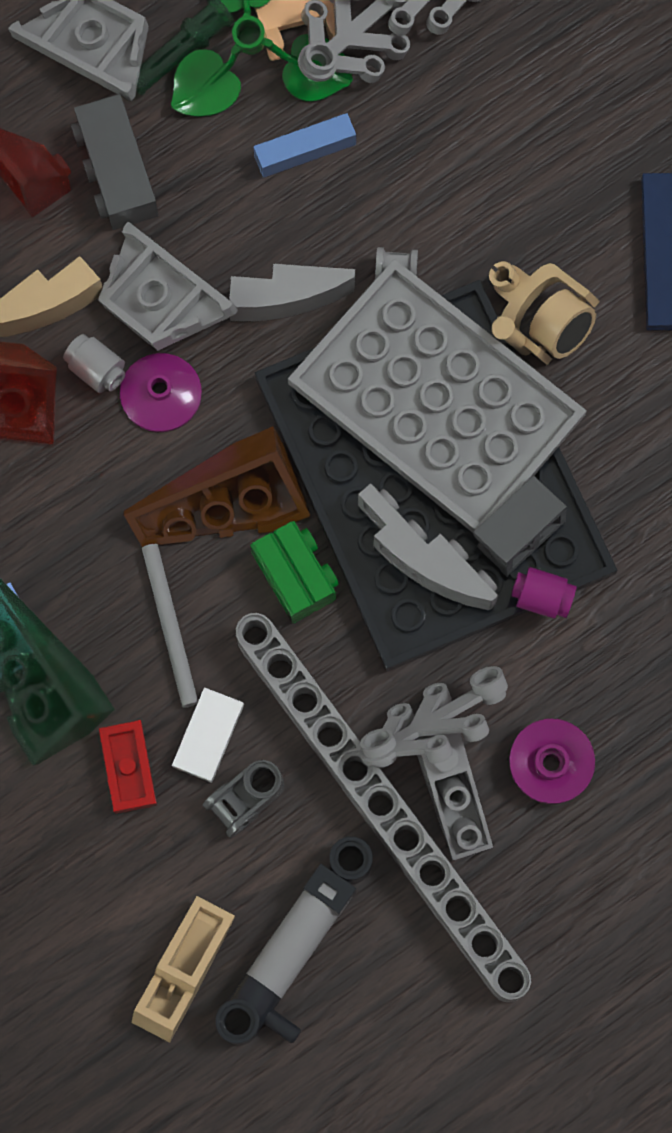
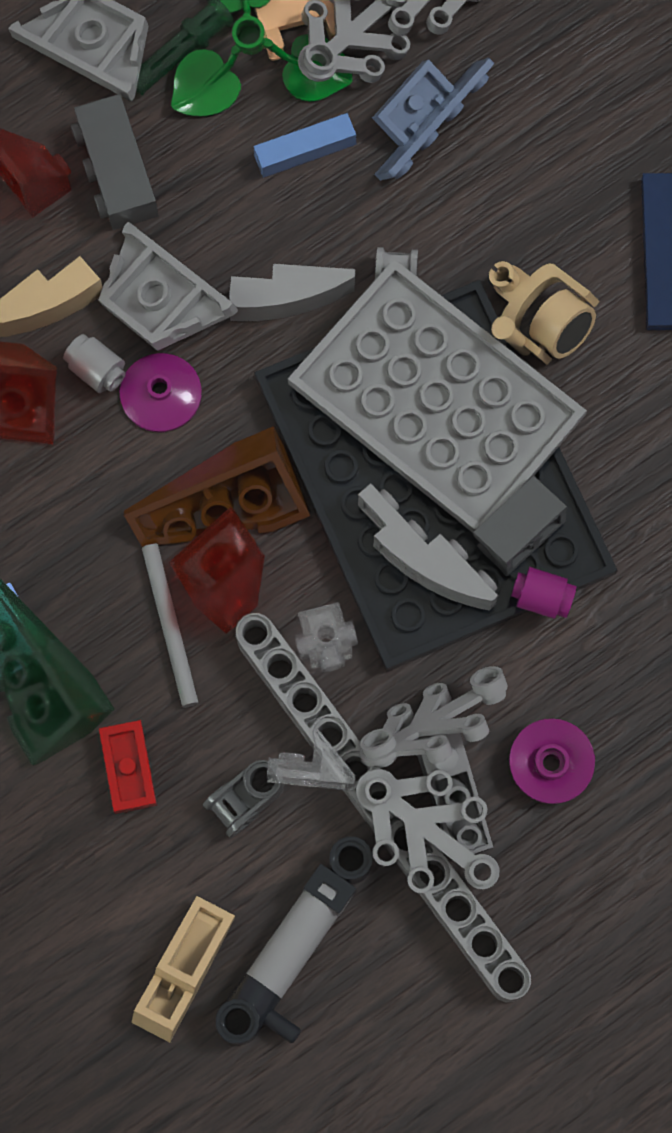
(208, 735): white tile -> none
(222, 571): none -> clear red slope
(294, 571): green brick -> none
(320, 624): none -> clear brick
(325, 771): none -> clear slope
(420, 108): none -> sand blue bracket
(421, 824): none -> light grey plant

